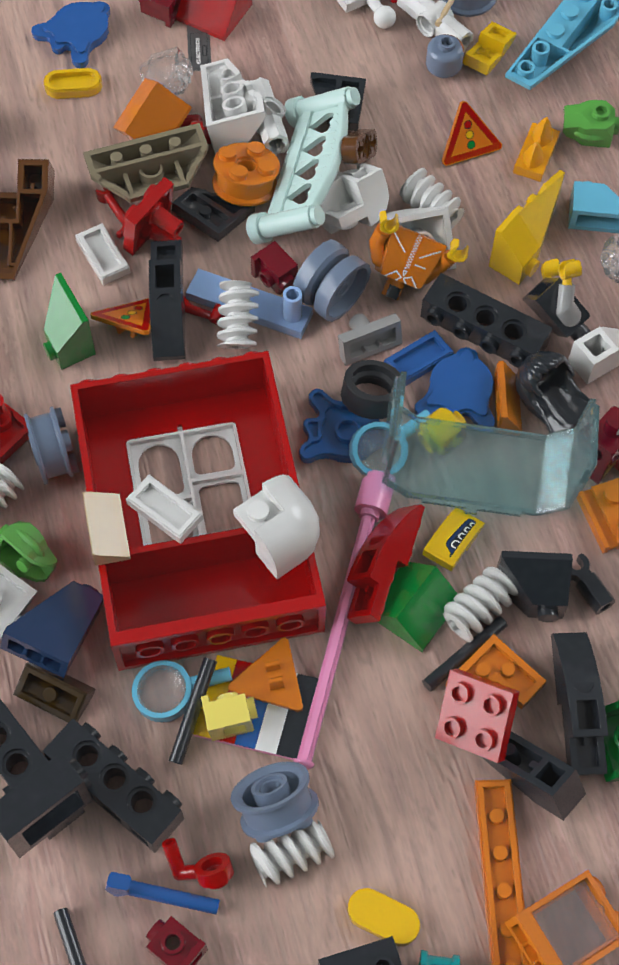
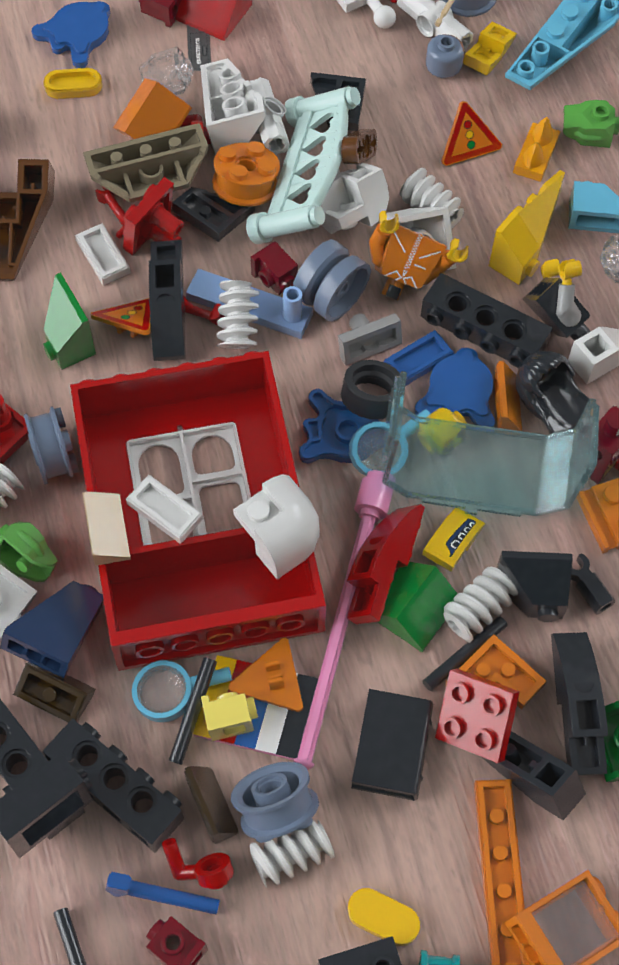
(211, 803): none -> dark brown slope
(392, 745): none -> black piece

